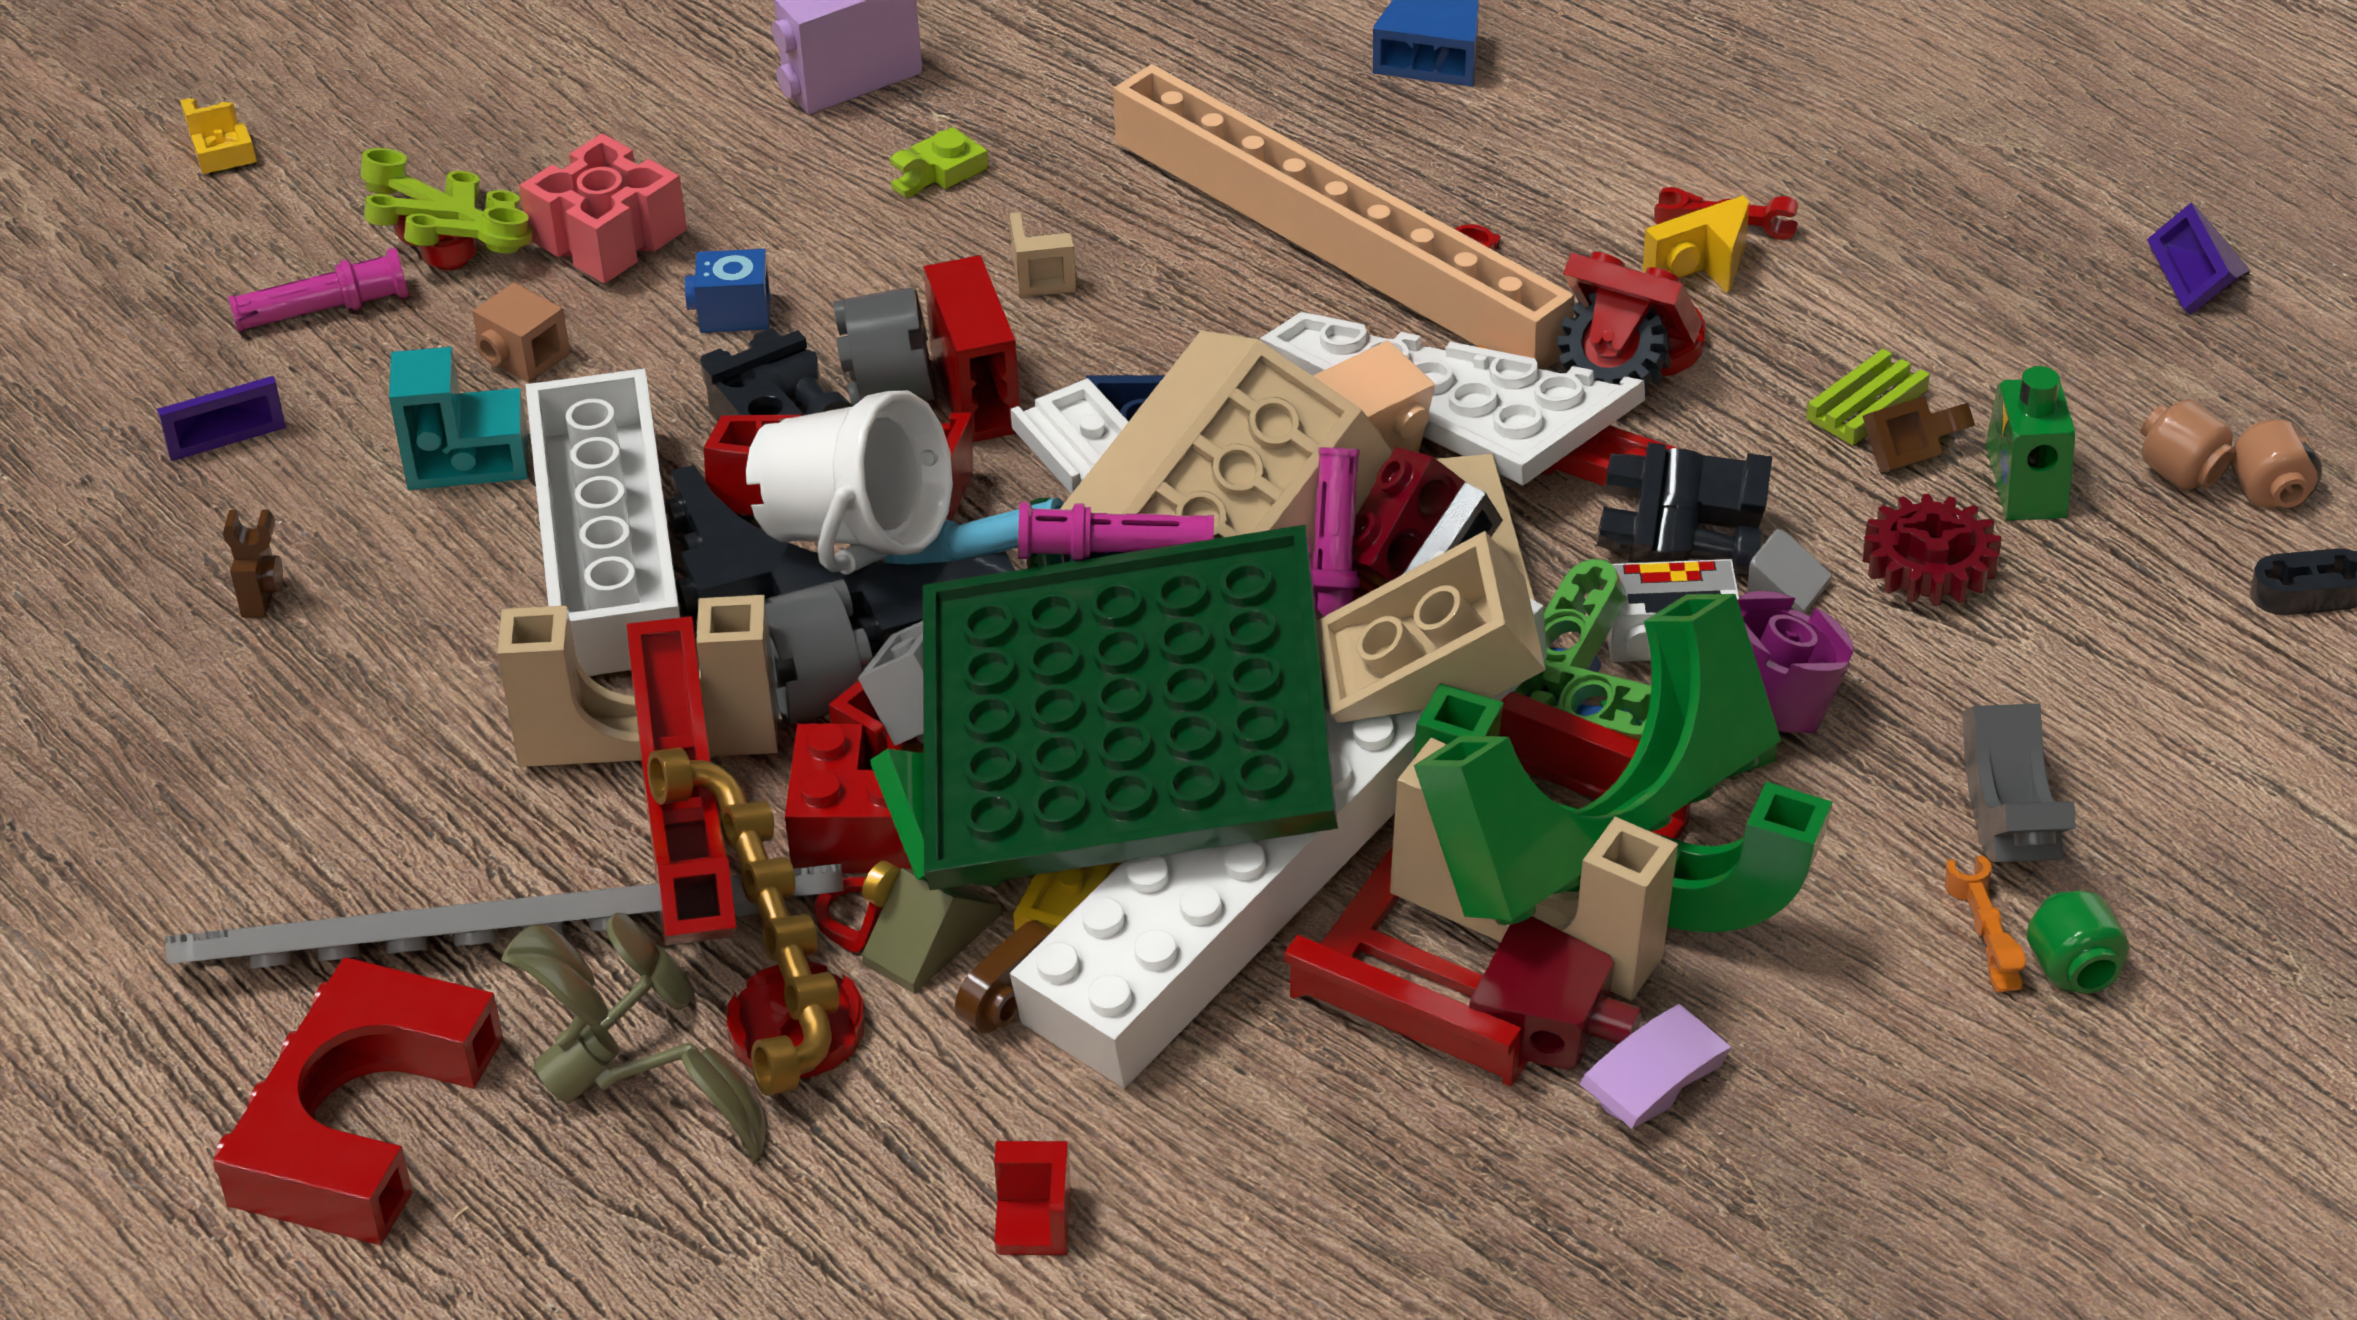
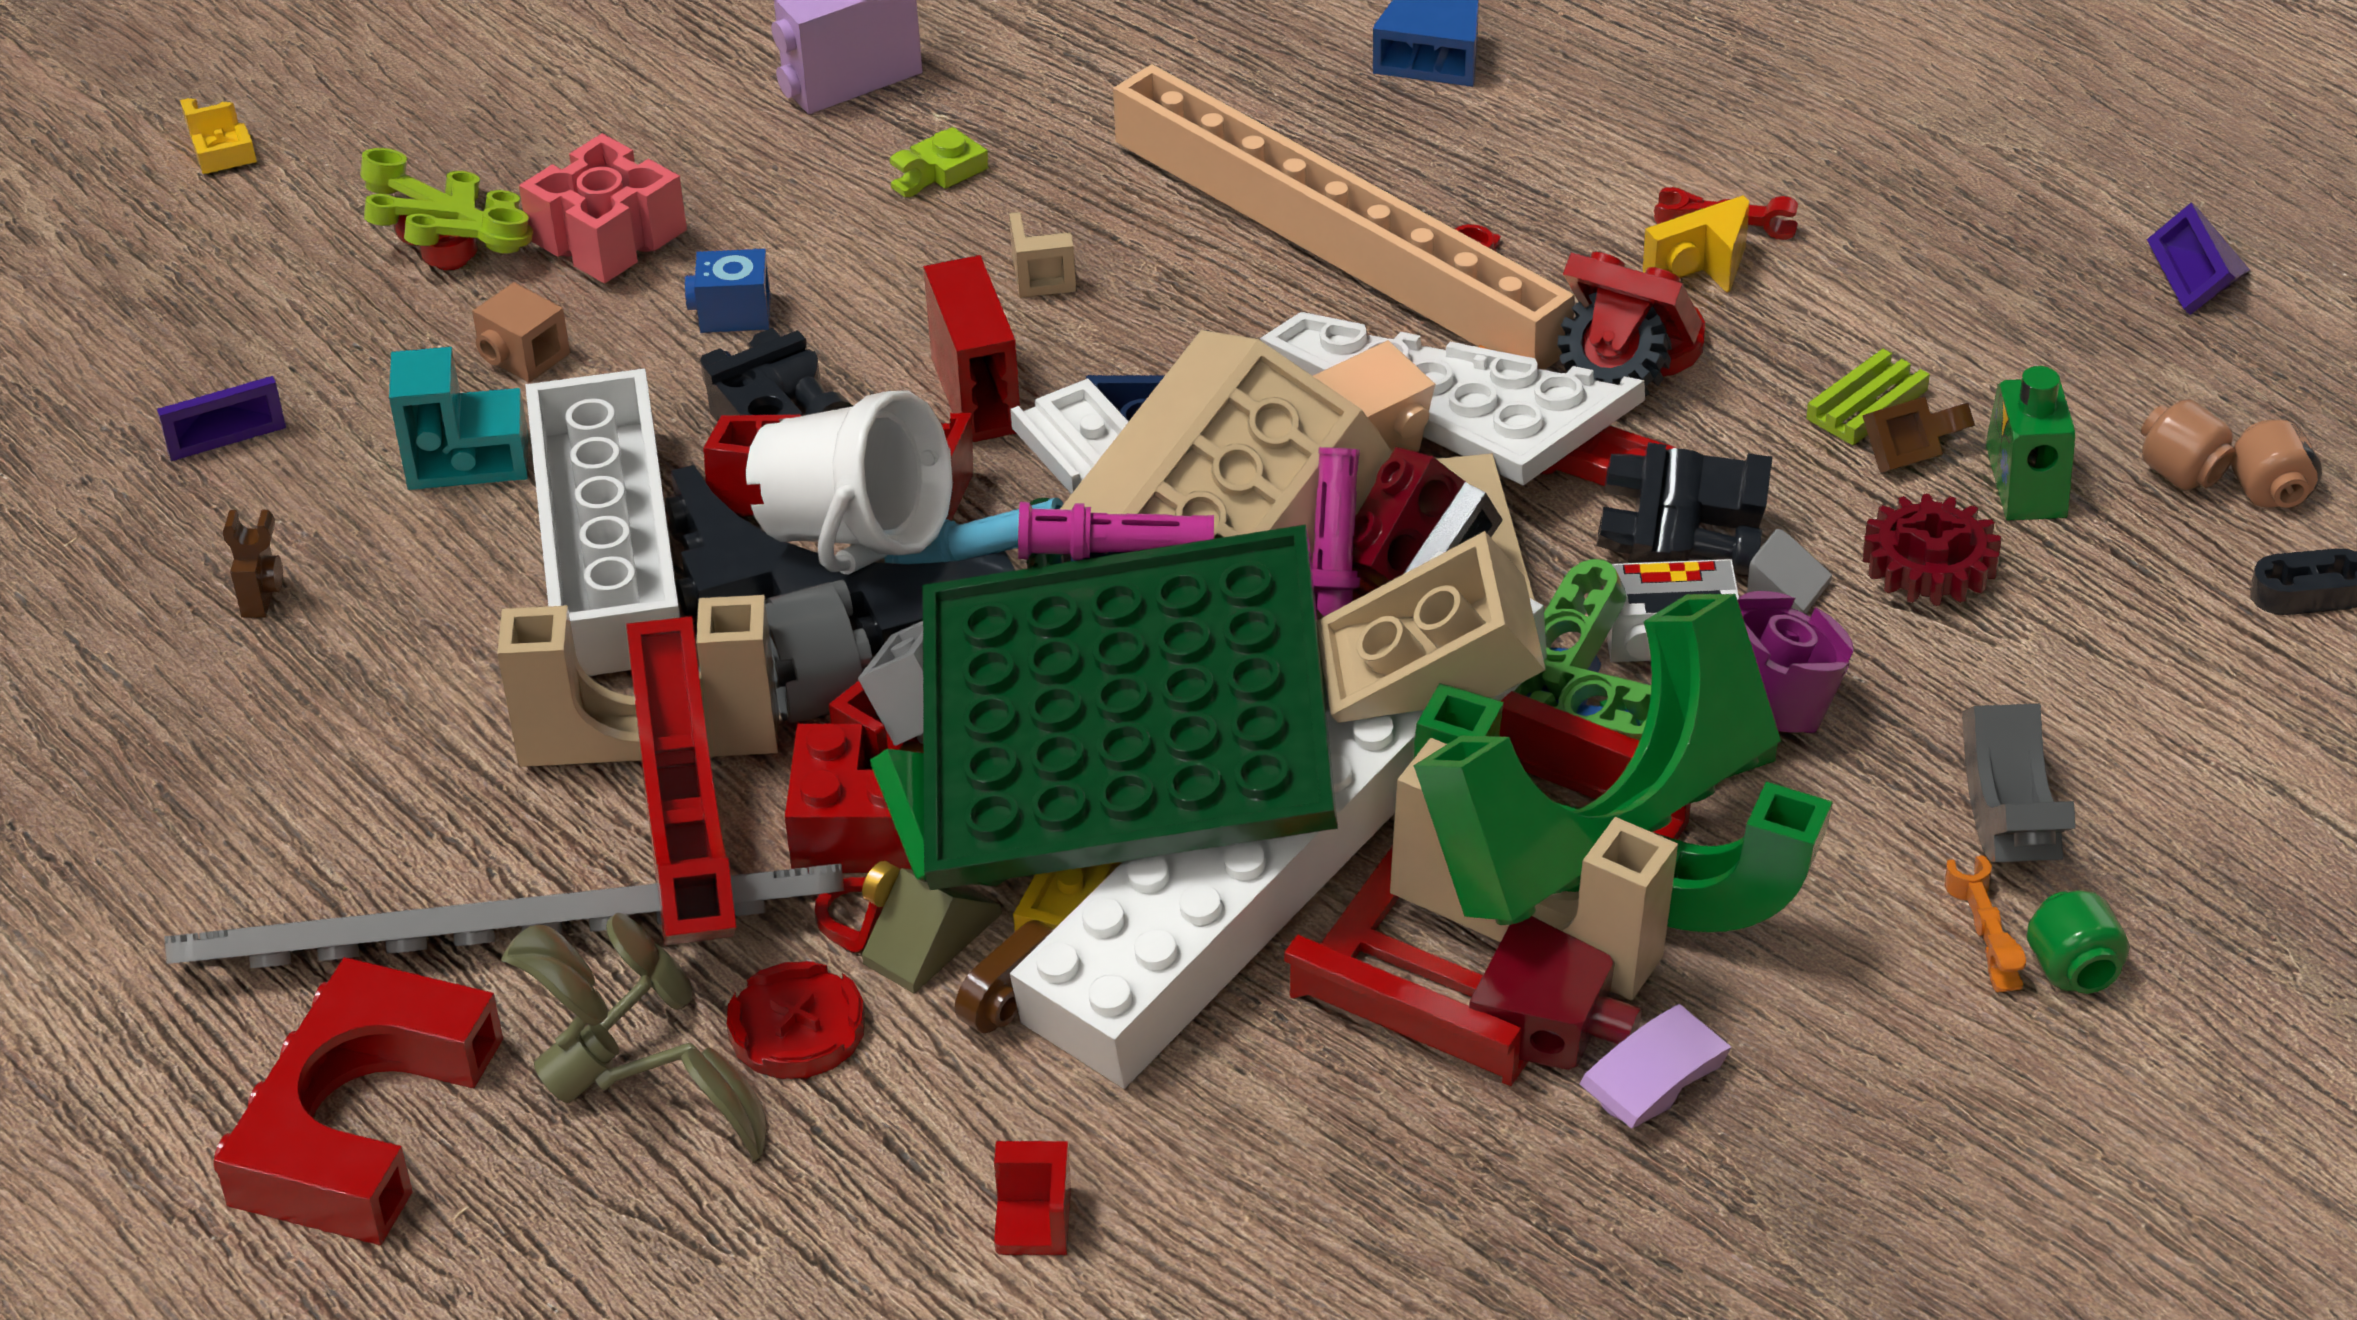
(347, 285): dark pink pin -> none
(766, 883): pearl gold bar -> none
(884, 344): dark grey brick -> none

